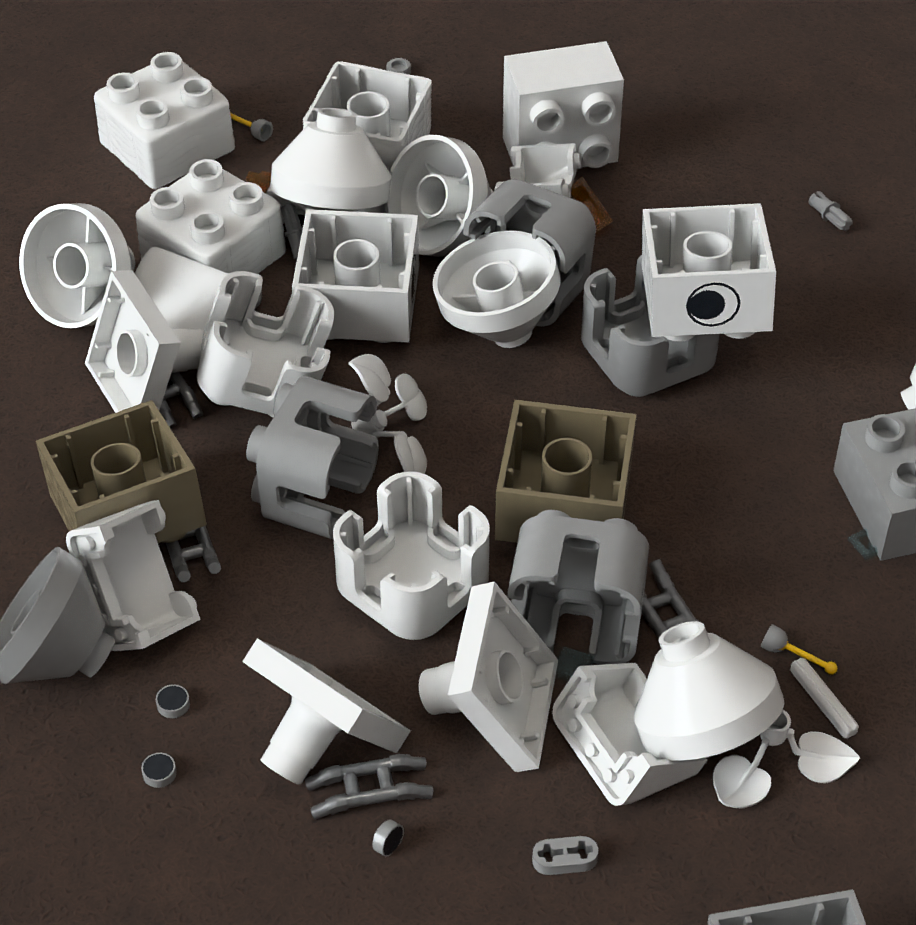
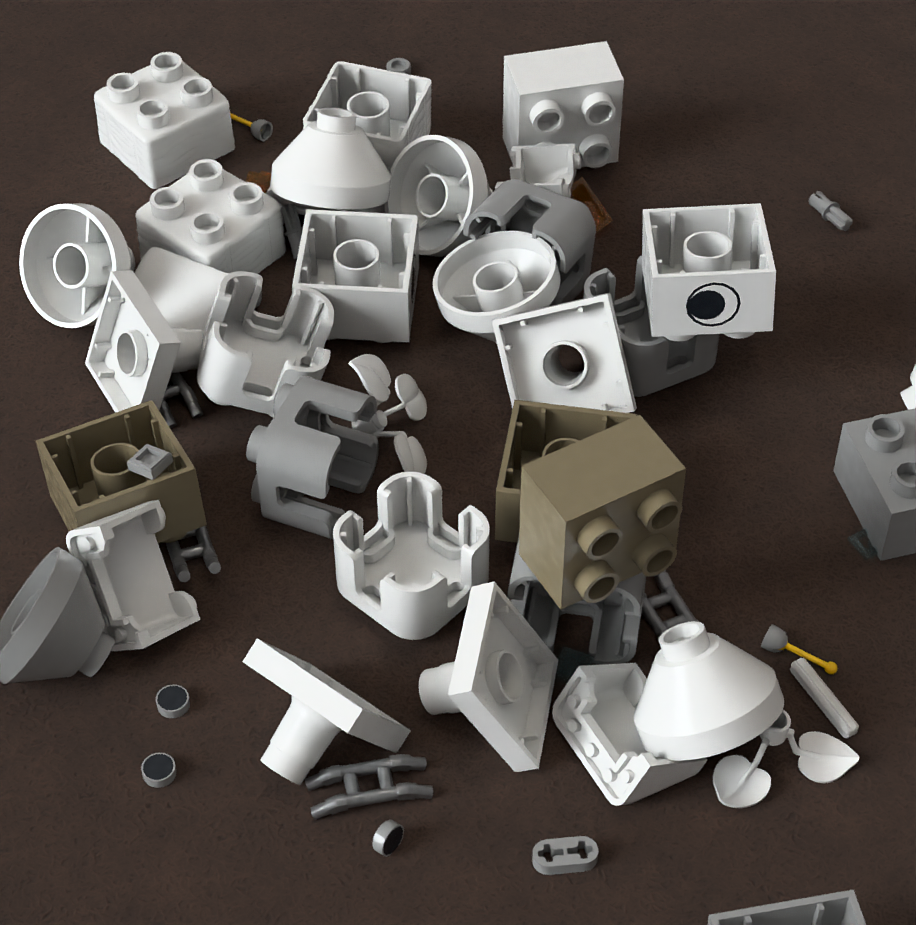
(150, 461): none -> light grey tile
(531, 348): none -> white piece
(601, 512): none -> dark tan brick

